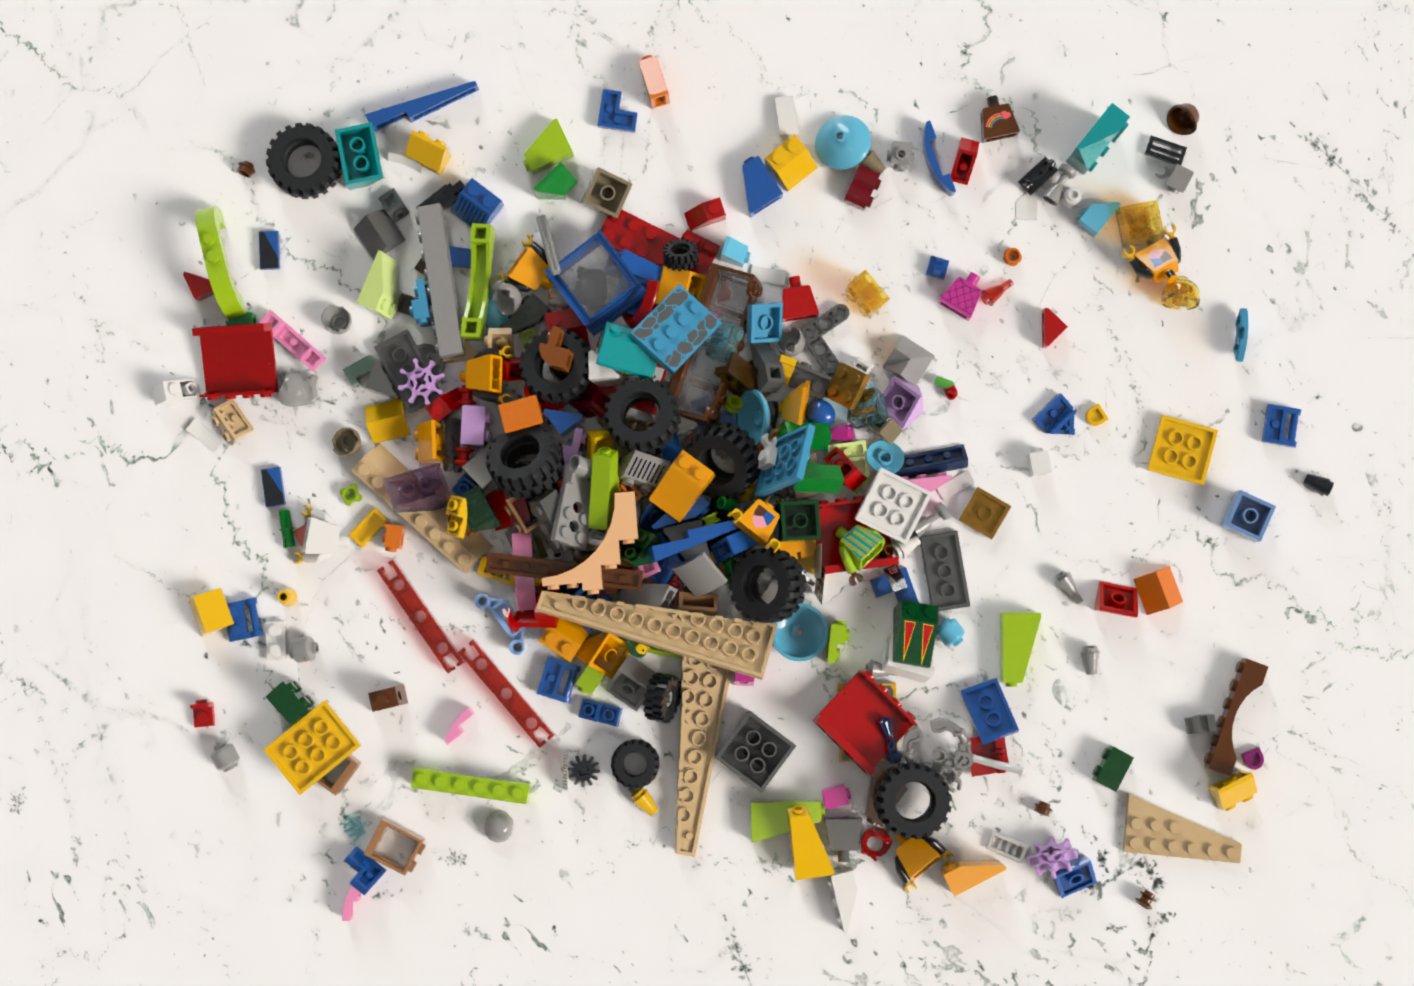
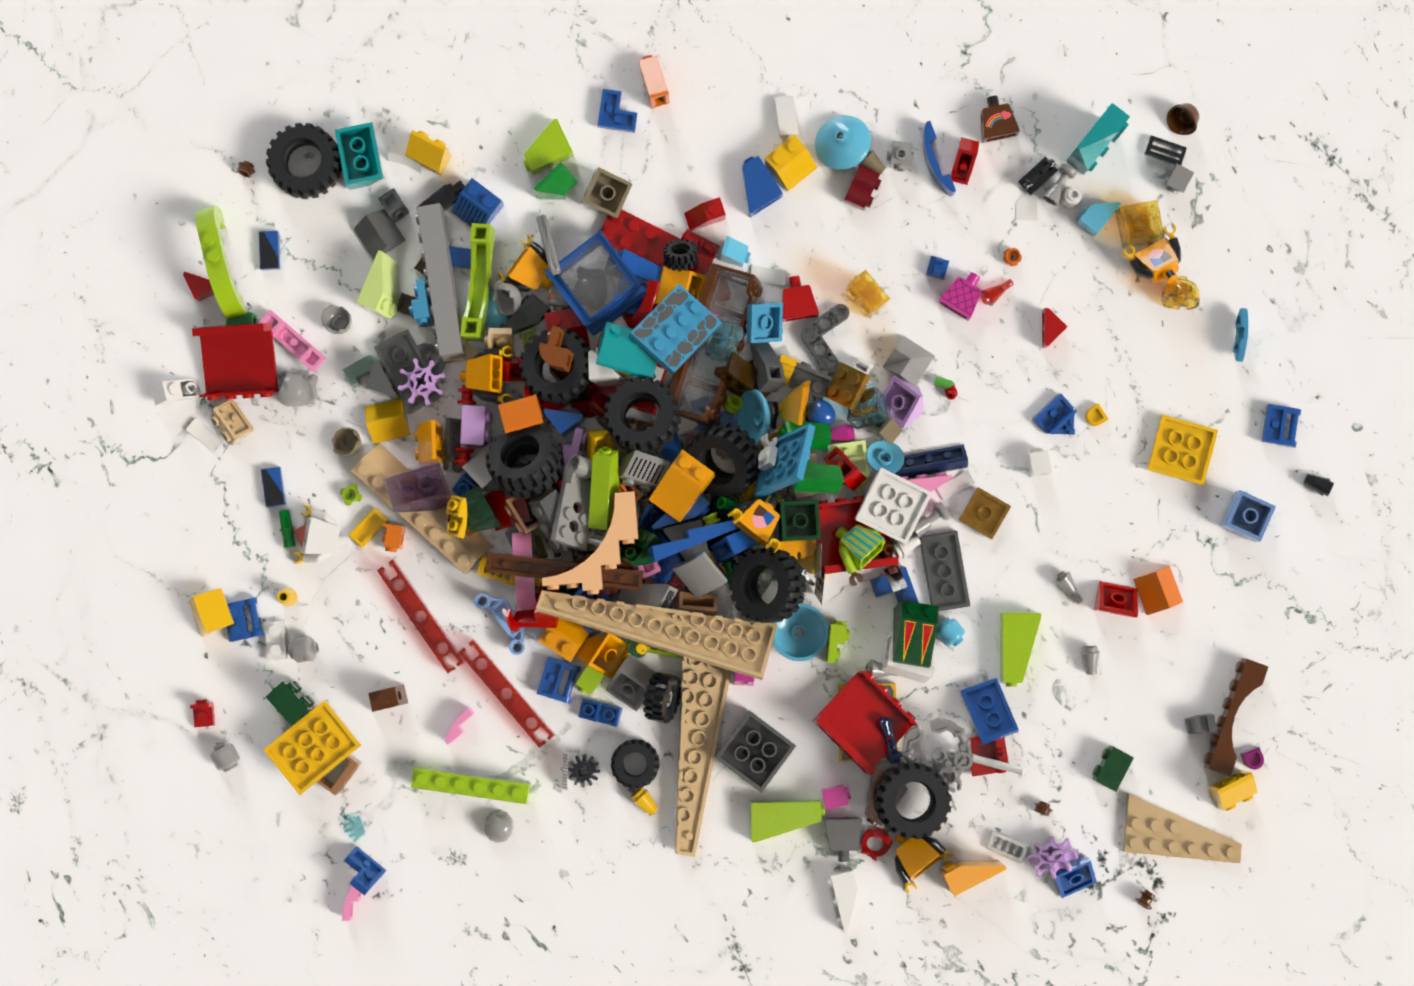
(377, 837): medium nougat window -> none
(420, 106): blue slope -> none
(444, 406): red slope -> none
(792, 342): light grey hair -> none
(807, 849): yellow slope -> none

